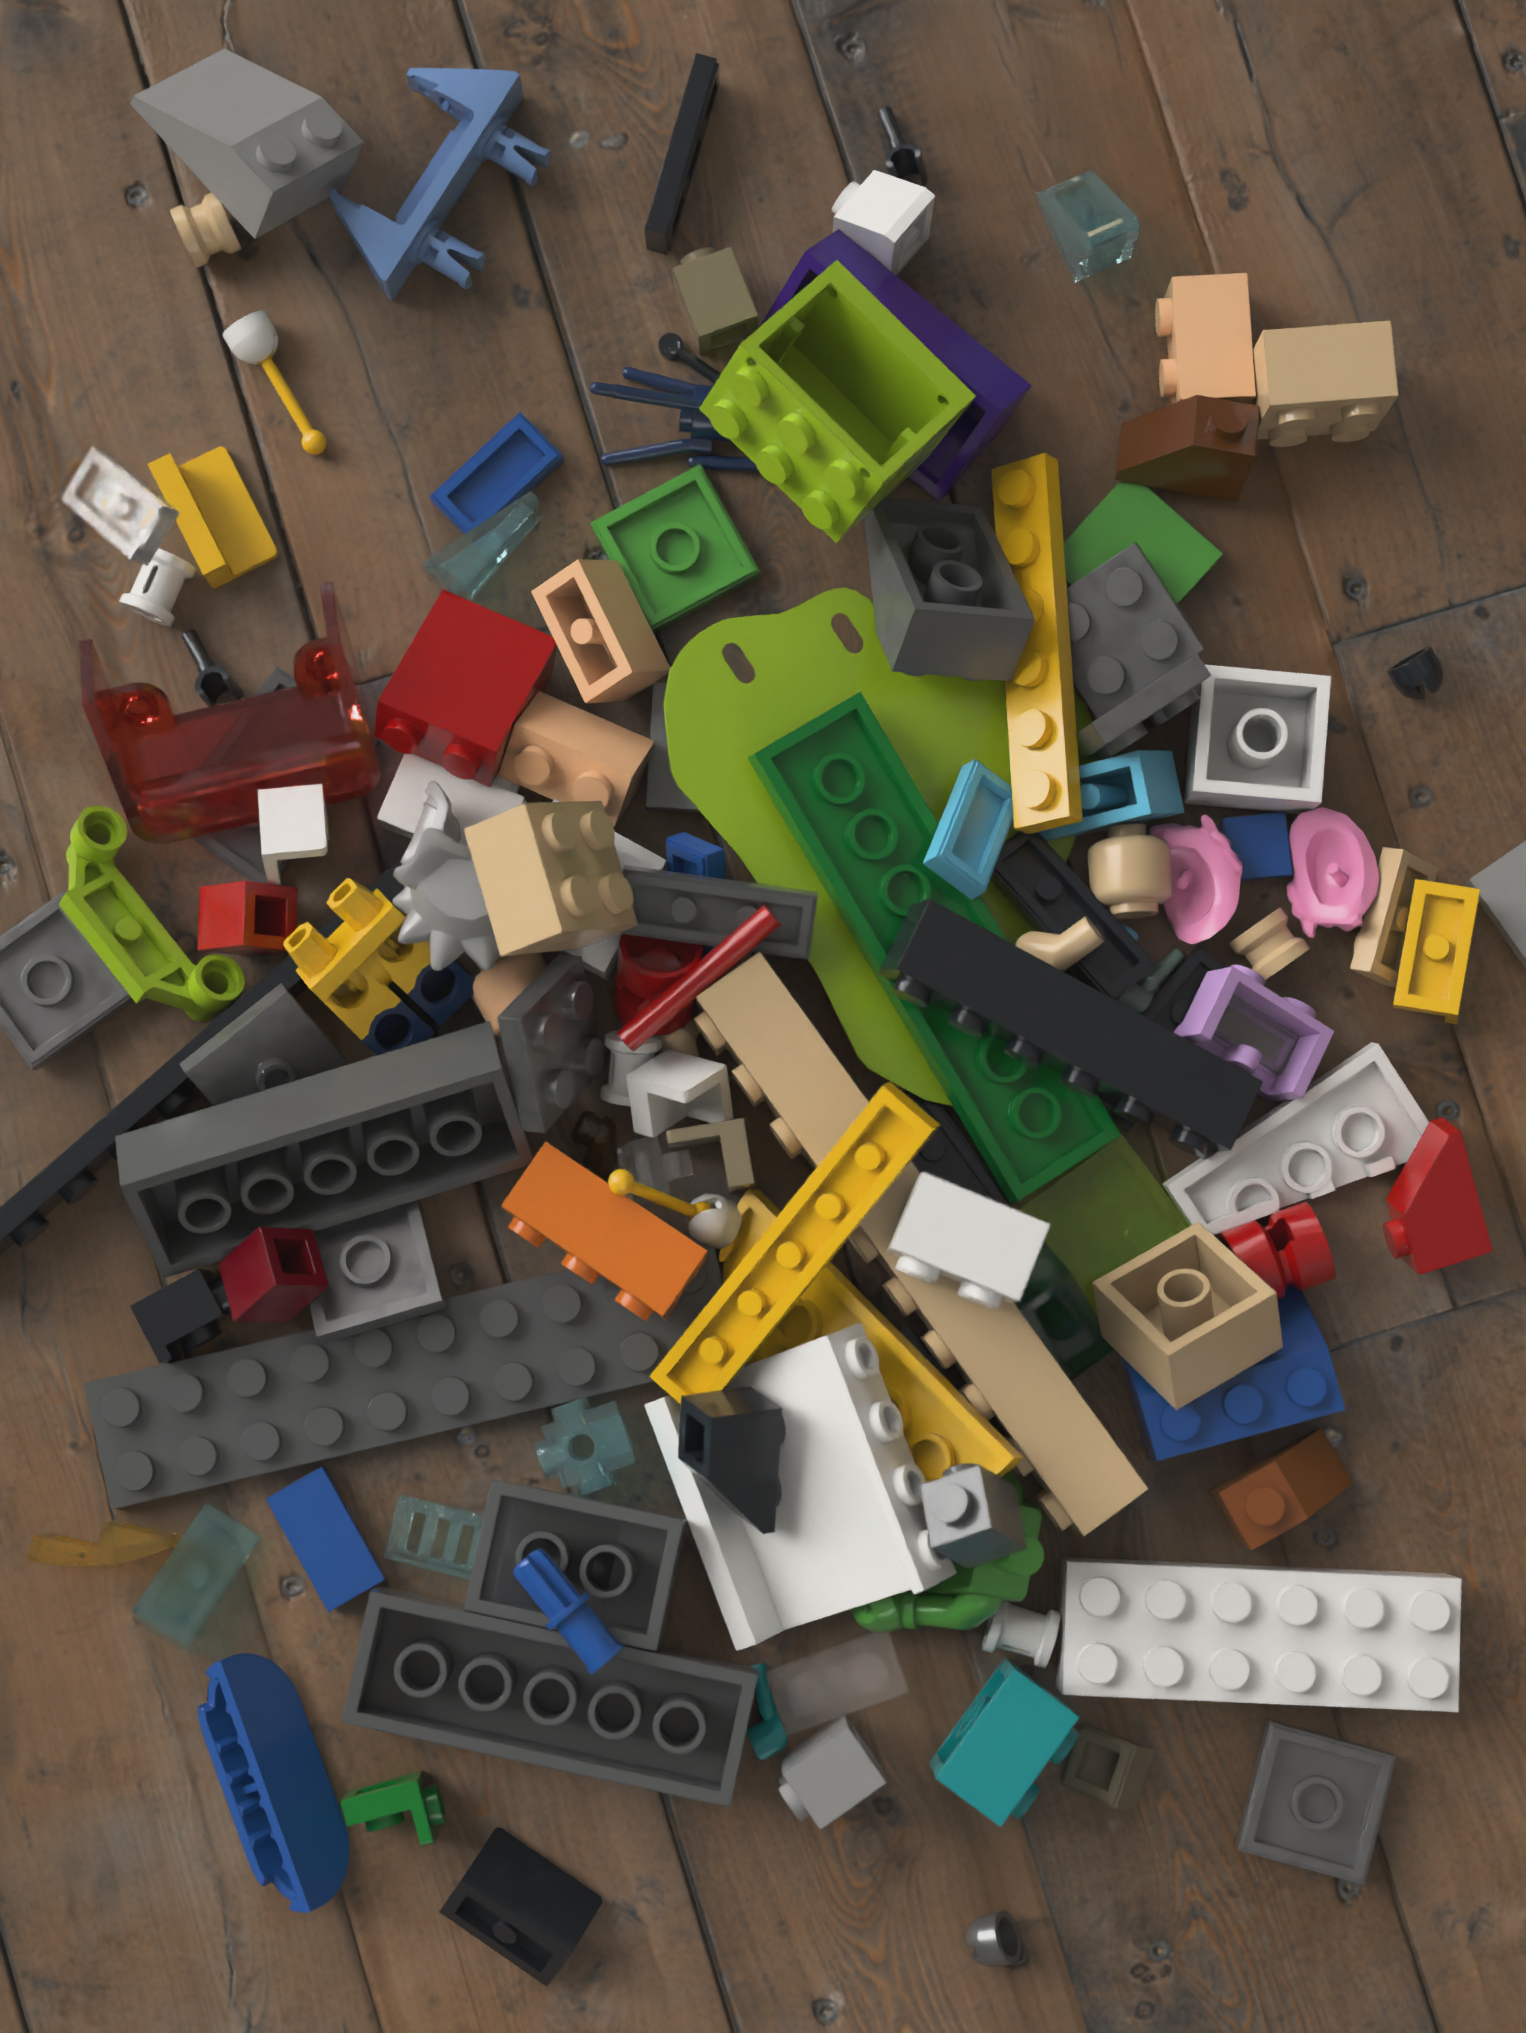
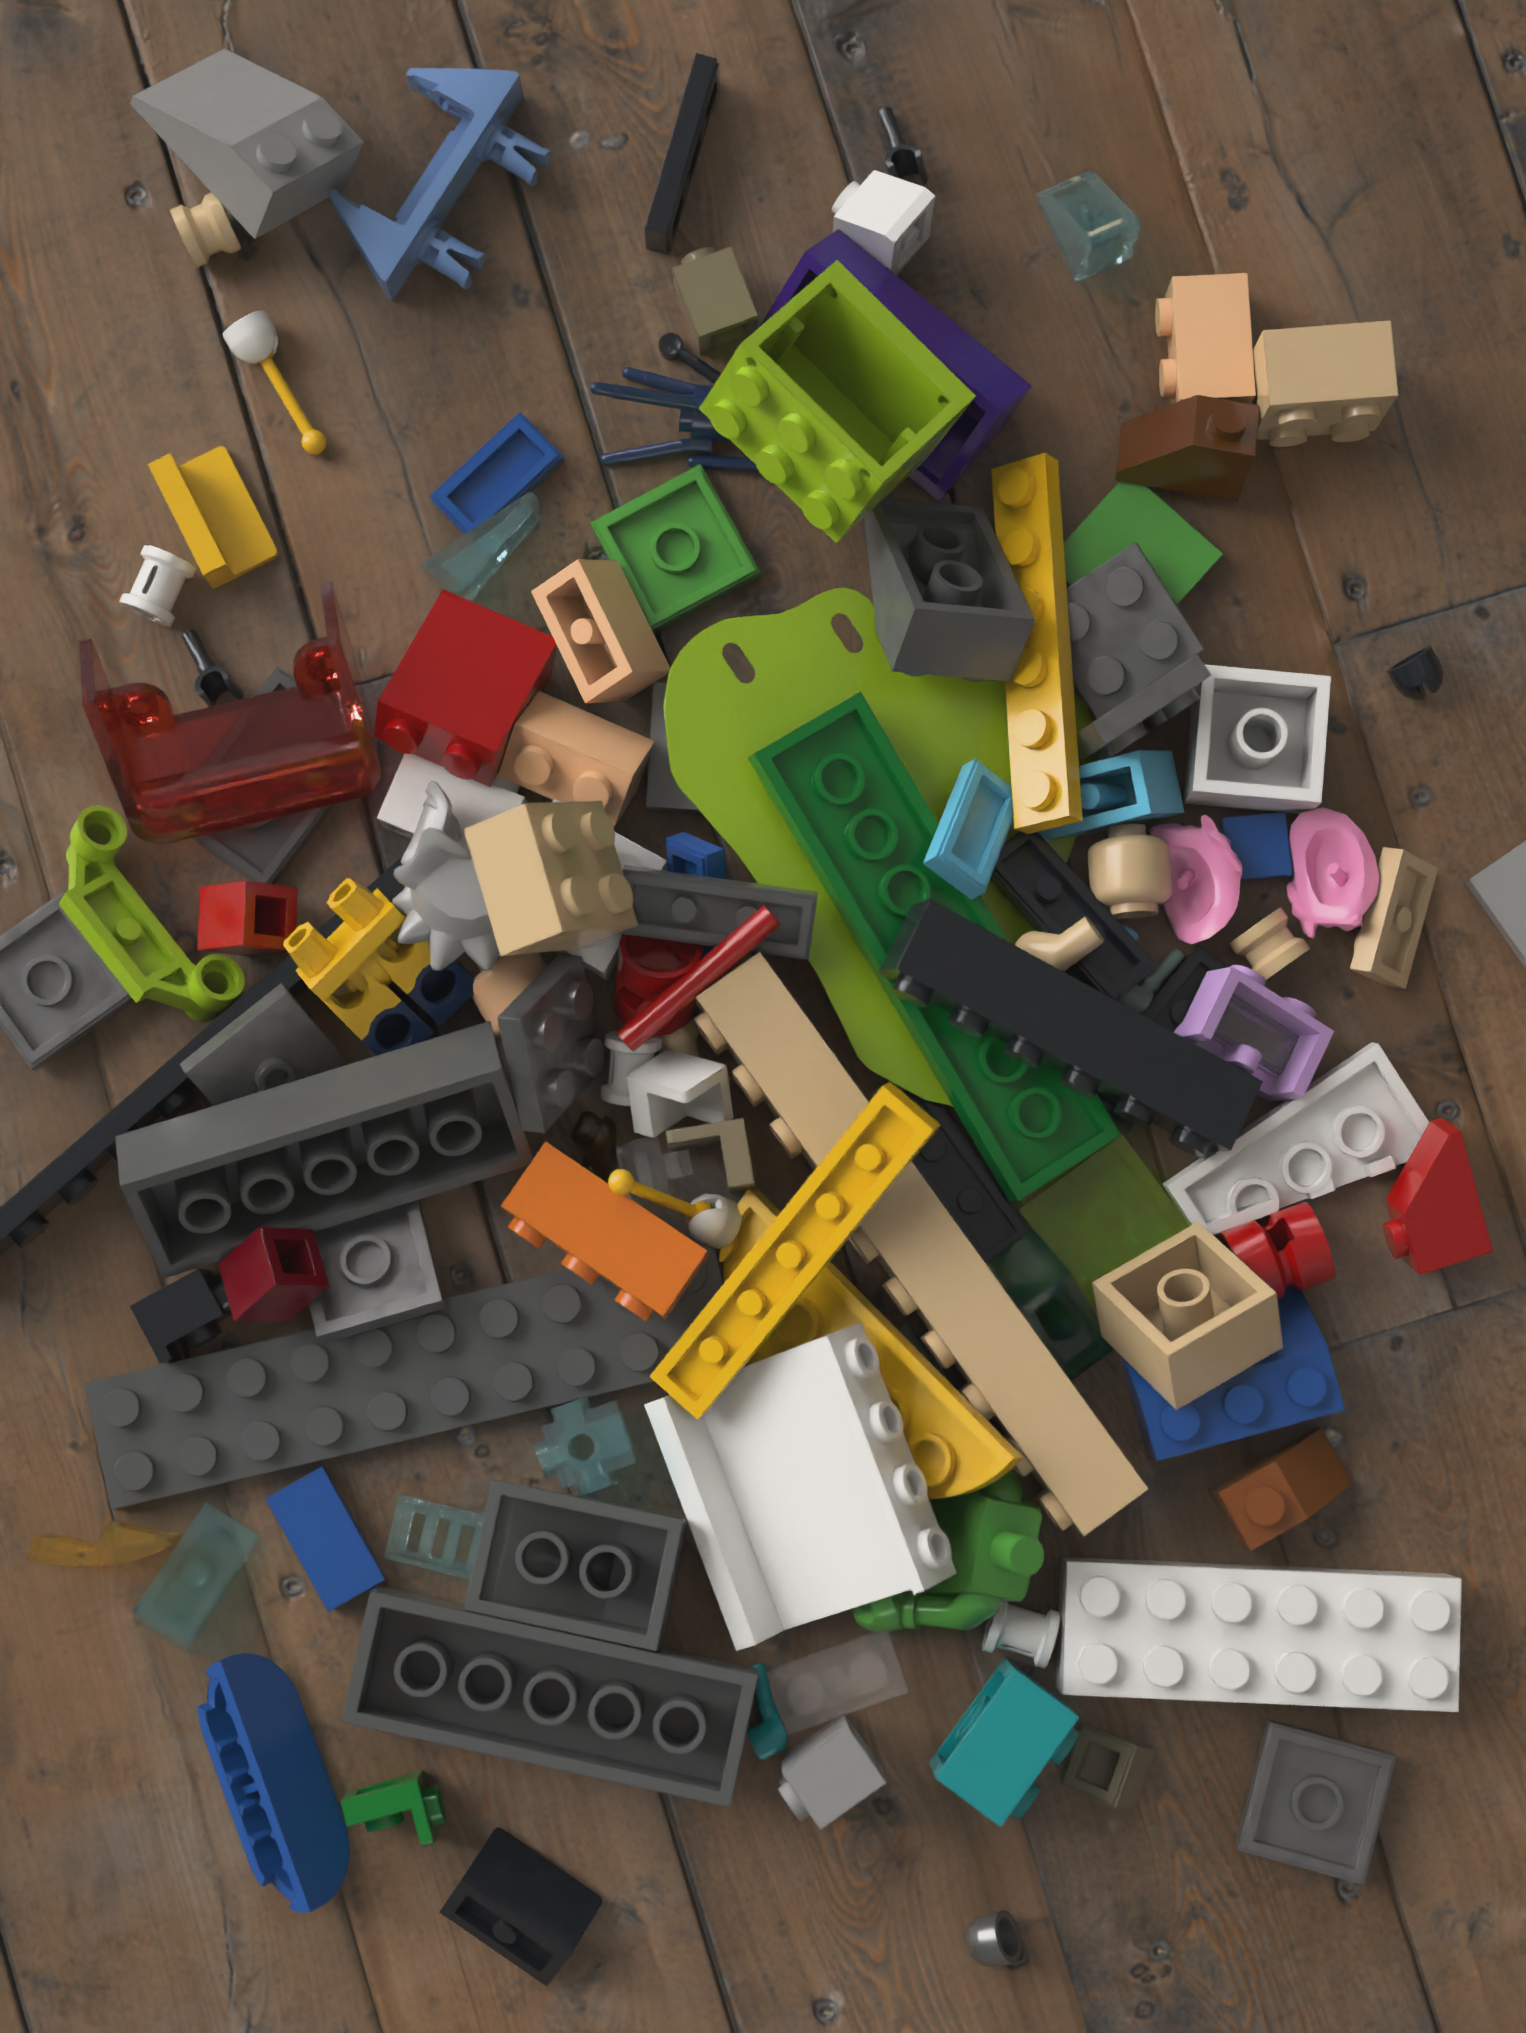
(120, 506): clear plate -> none
(291, 826): white panel -> none
(567, 1610): blue axle -> none
(734, 1449): black slope -> none
(966, 1240): white brick -> none
(972, 1515): dark grey brick -> none
(1437, 949): yellow panel -> none

